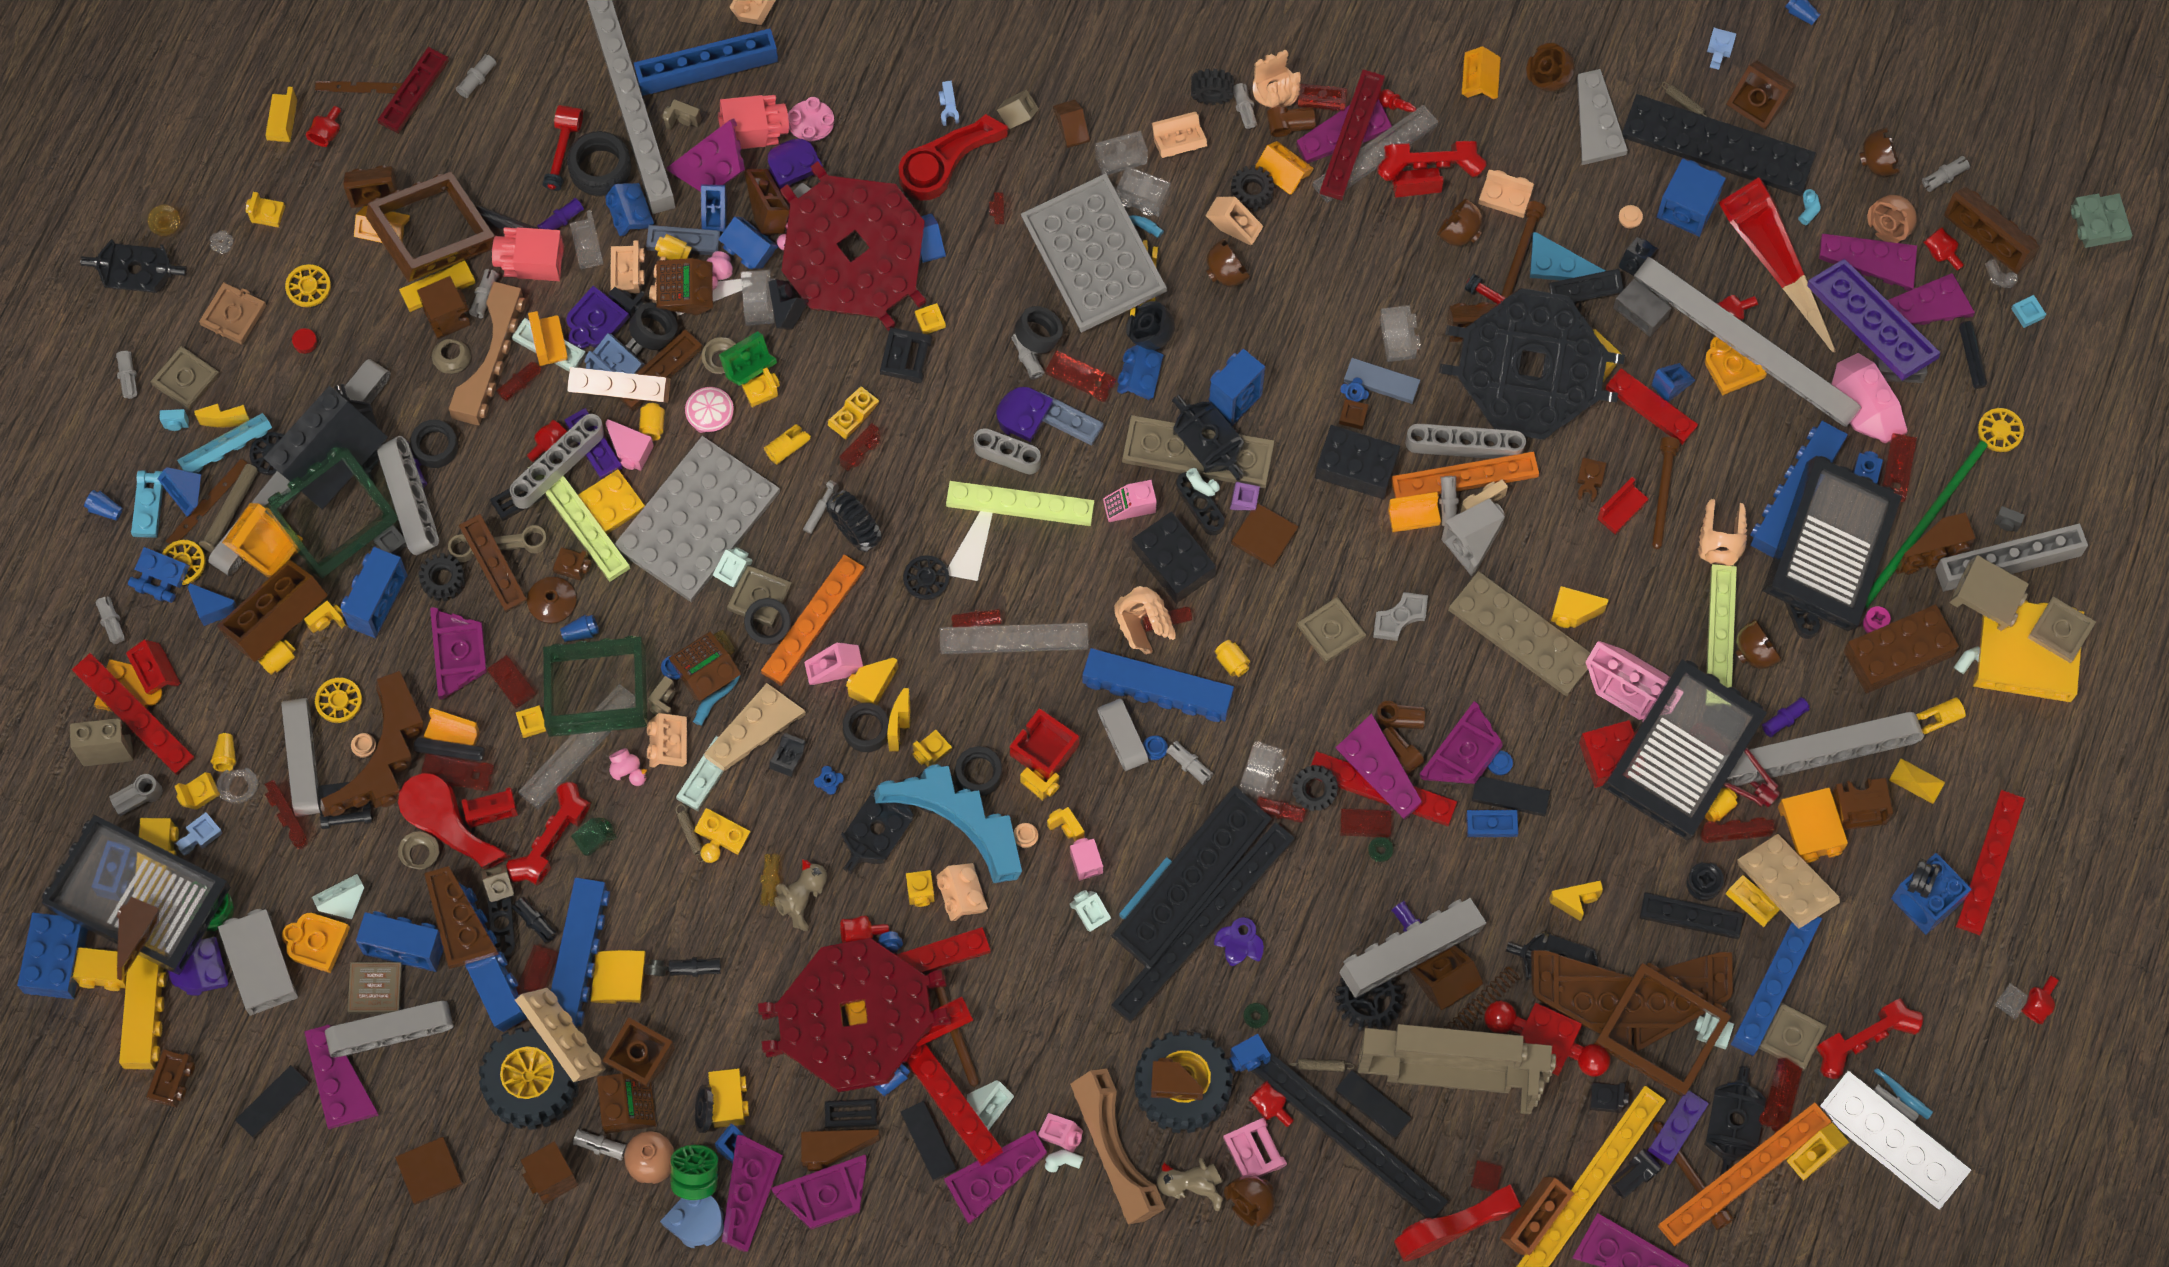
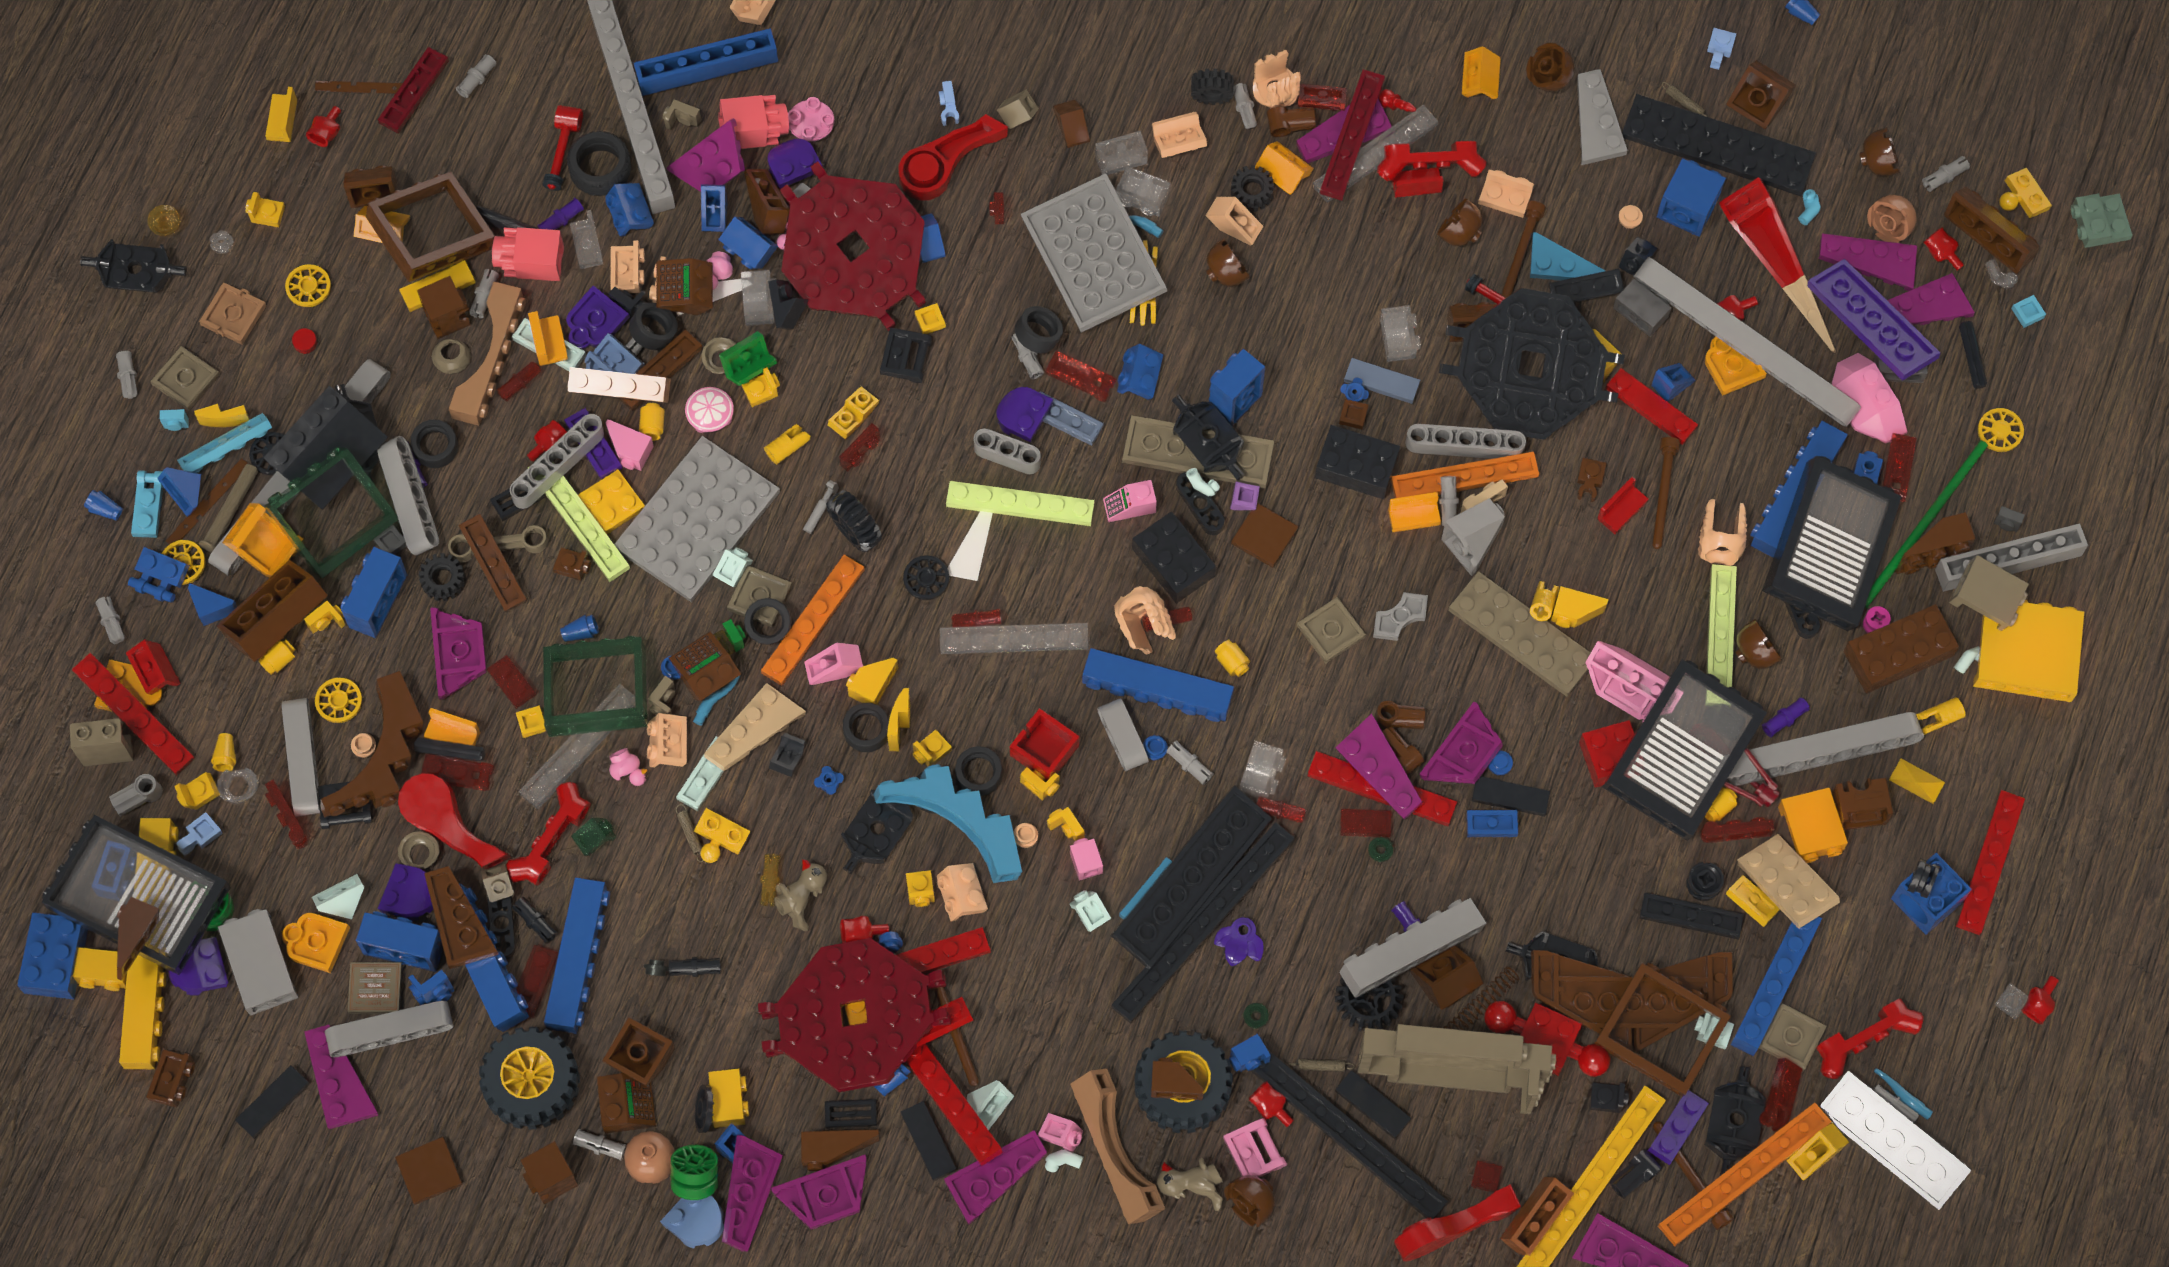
(406, 893): none -> dark purple slope
(433, 990): none -> blue bracket
(489, 808): red hinge -> none
(551, 610): reddish brown dish -> none
(560, 1034): tan plate -> none
(618, 976): yellow slope -> none
(672, 248): yellow brick -> none
(702, 241): sand blue tile -> none
(734, 634): none -> green plate
(1151, 326): black cylinder -> none
(1326, 777): black tyre -> none
(1543, 602): none -> yellow hinge
(1569, 898): yellow slope -> none
(2026, 192): none -> yellow plate
(2061, 629): dark tan tile -> none

